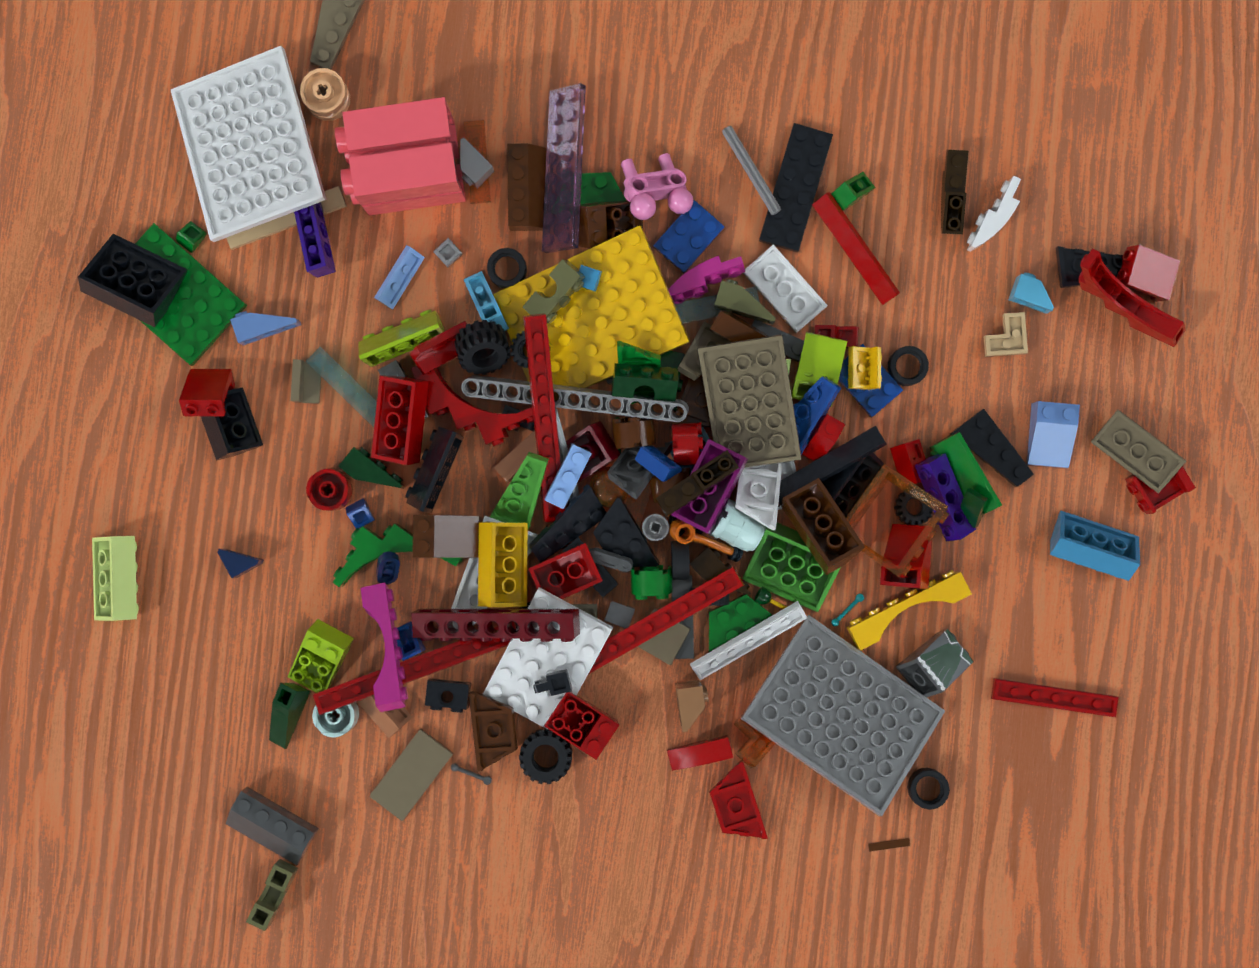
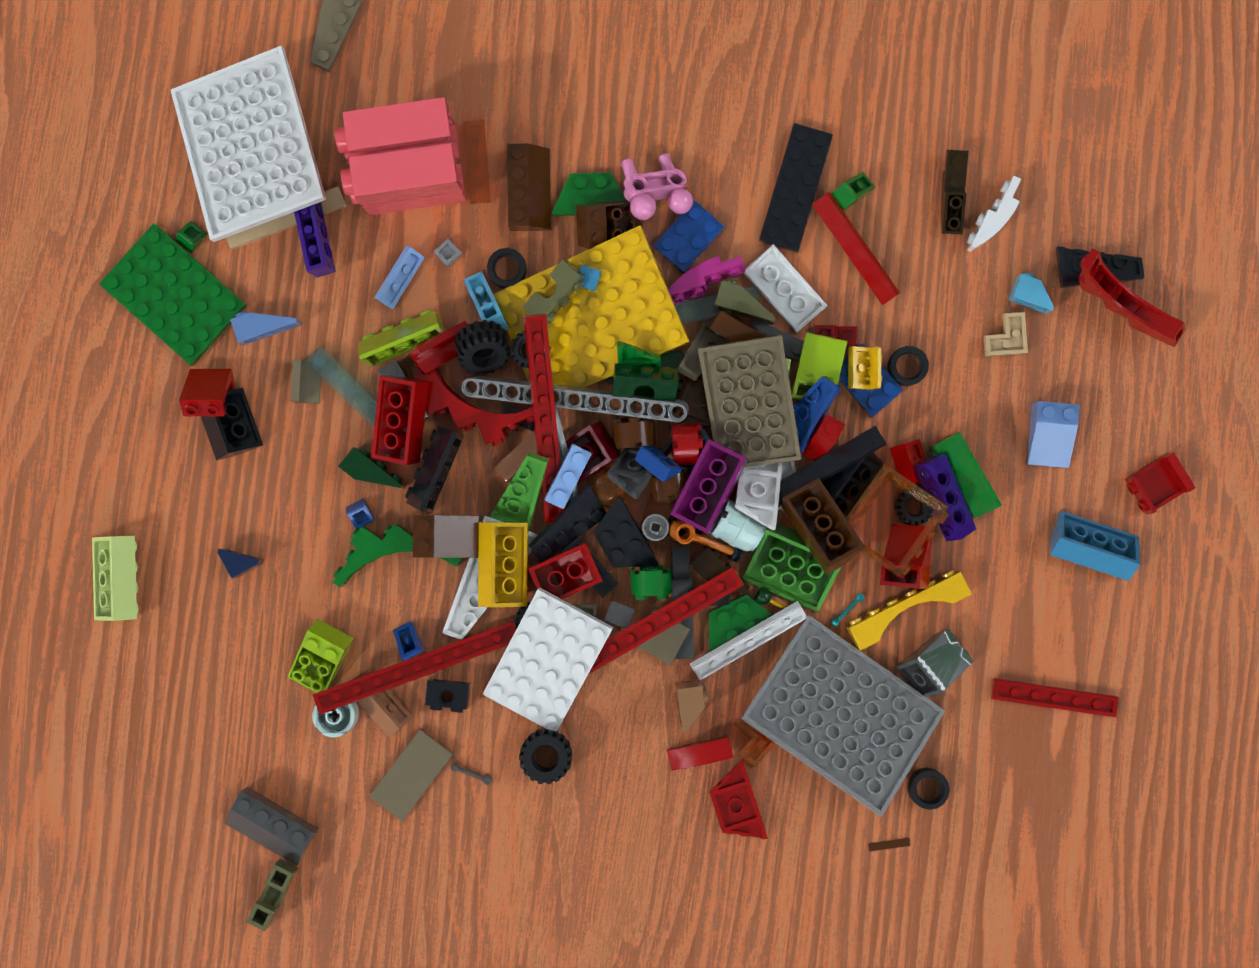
(132, 280): black slope -> none
(286, 712): dark green slope -> none
(313, 91): light nougat wheel -> none
(323, 499): red brick -> none
(387, 567): dark blue plate -> none
(388, 687): dark pink arch -> none
(473, 165): light grey slope -> none
(492, 729): reddish brown wing -> none
(556, 682): black plate -> none
(563, 168): plate -> none
(566, 618): dark red brick -> none
(582, 724): red slope -> none
(611, 559): dark grey piece -> none
(697, 483): dark brown slope -> none
(751, 170): light grey axle -> none
(973, 506): dark green slope -> none
(993, 448): black wing -> none
(1138, 451): dark tan tile -> none
(1148, 272): panel -> none

